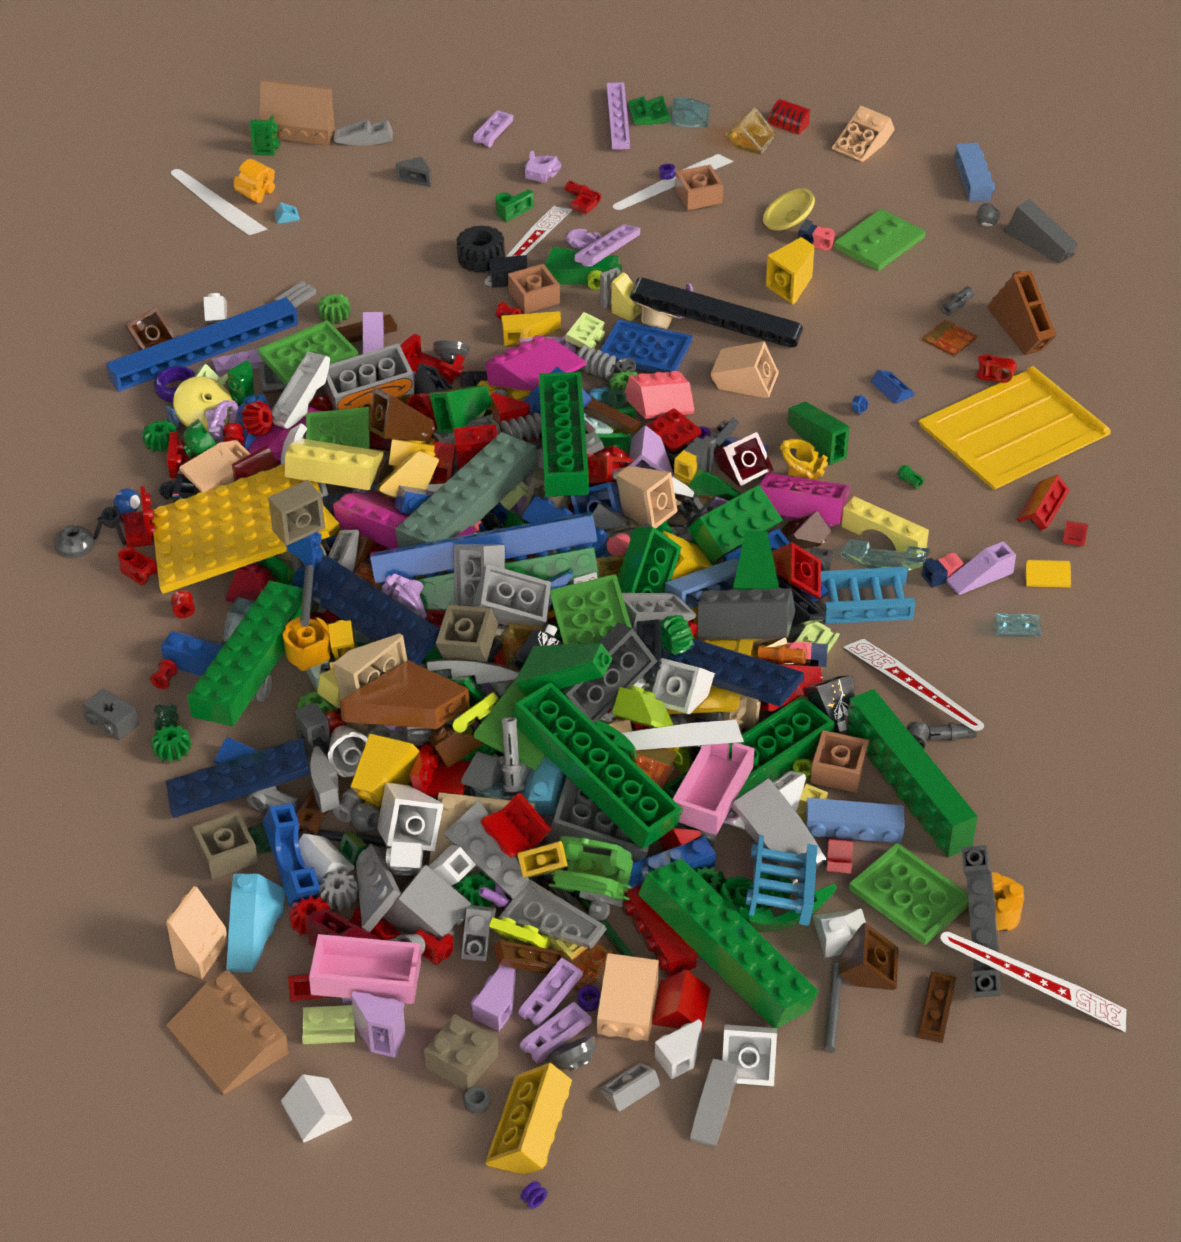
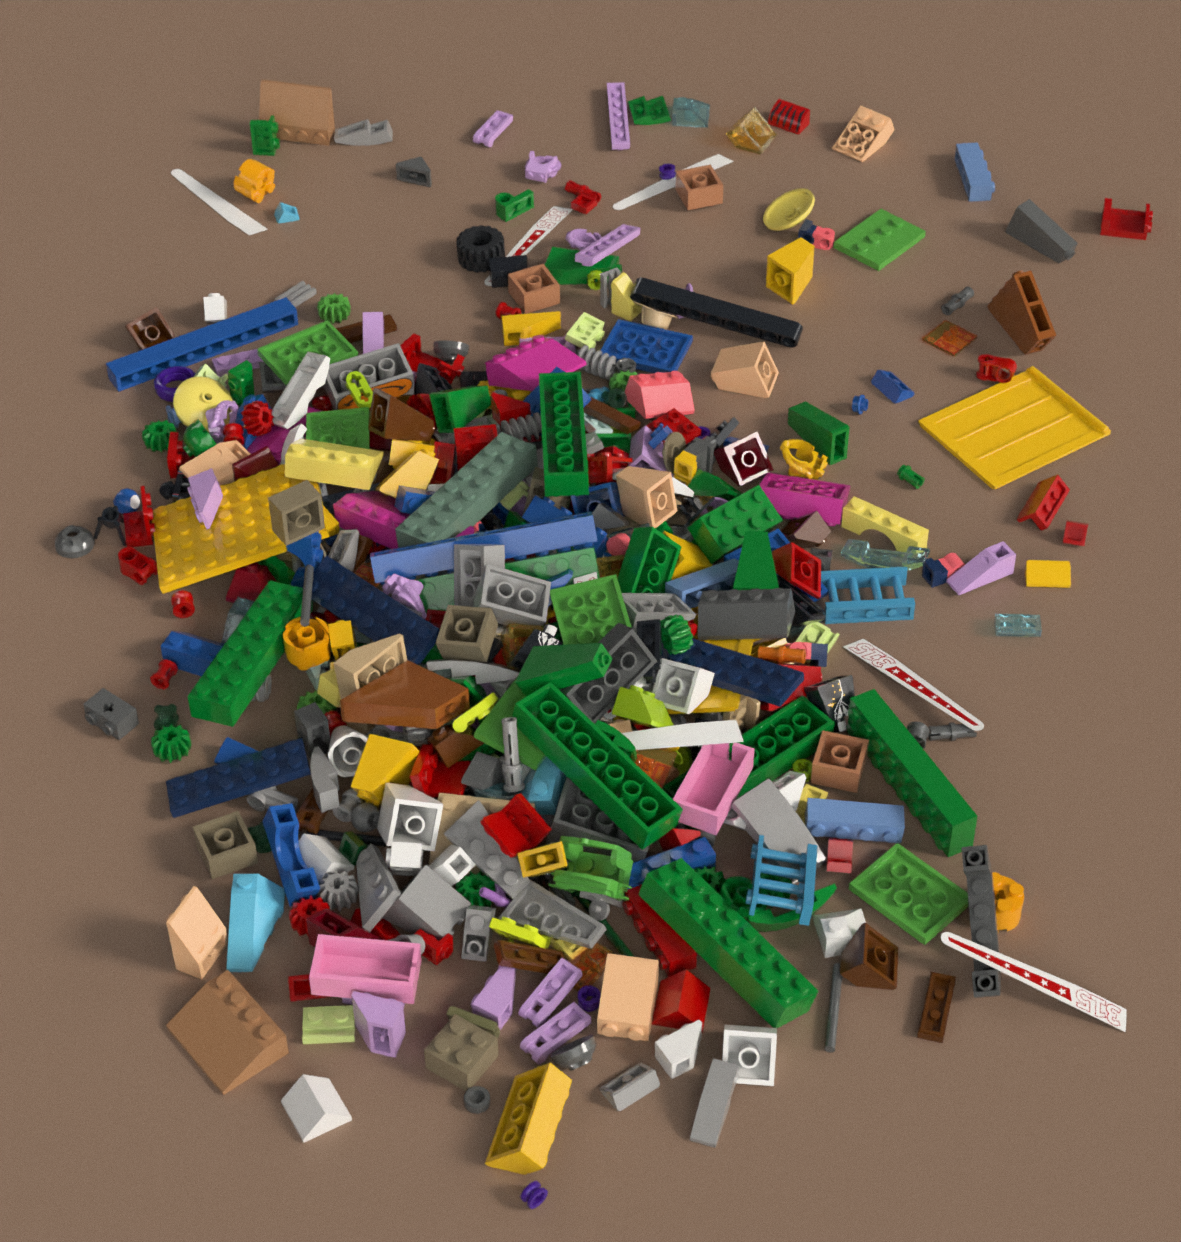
(205, 496): none -> lavender slope
(356, 391): none -> lime beam
(483, 1023): none -> olive tile
(659, 435): none -> blue plate
(672, 448): none -> dark tan dish
(987, 214): dark grey piece -> none
(1125, 222): none -> red panel

